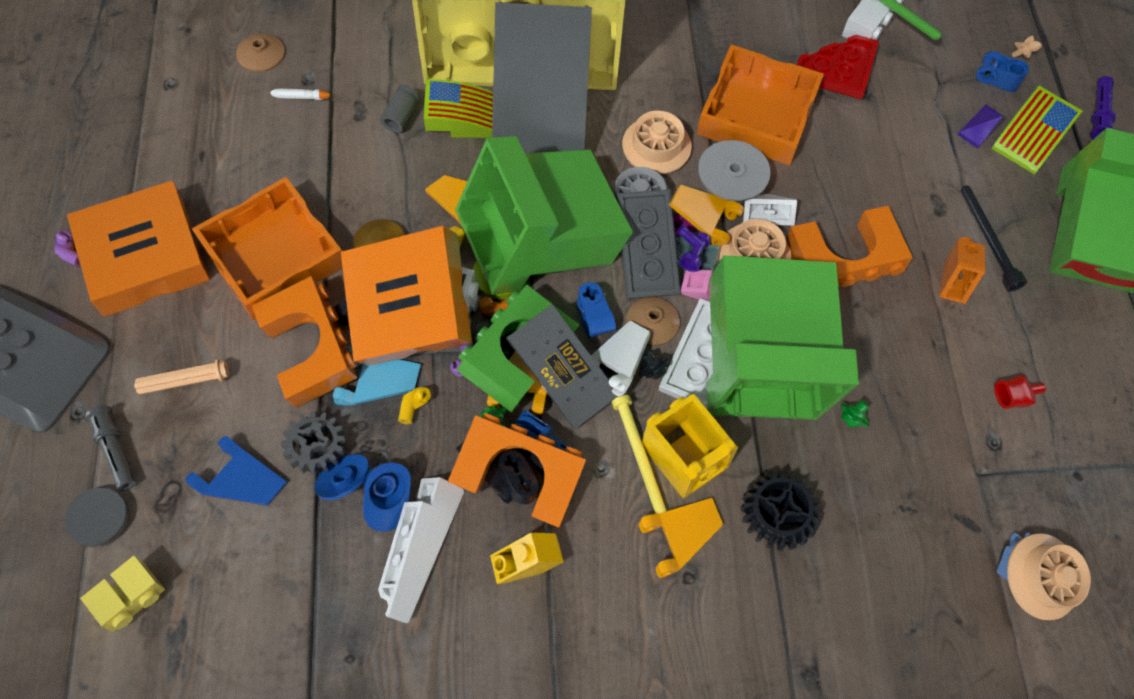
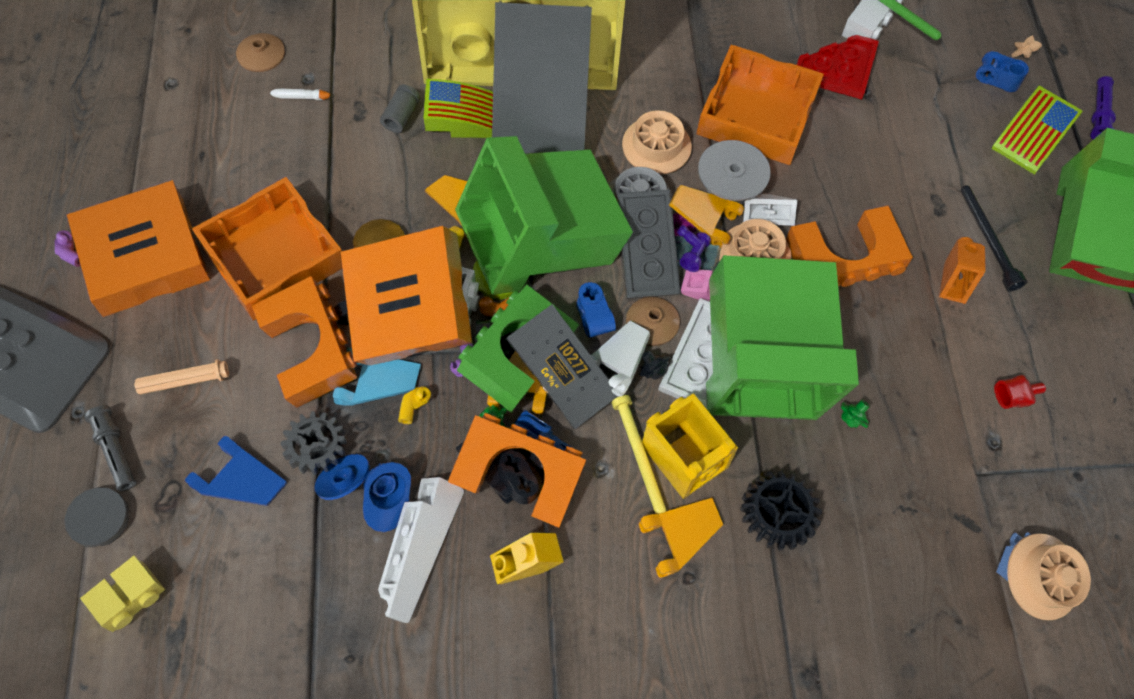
(981, 126): dark purple slope -> none

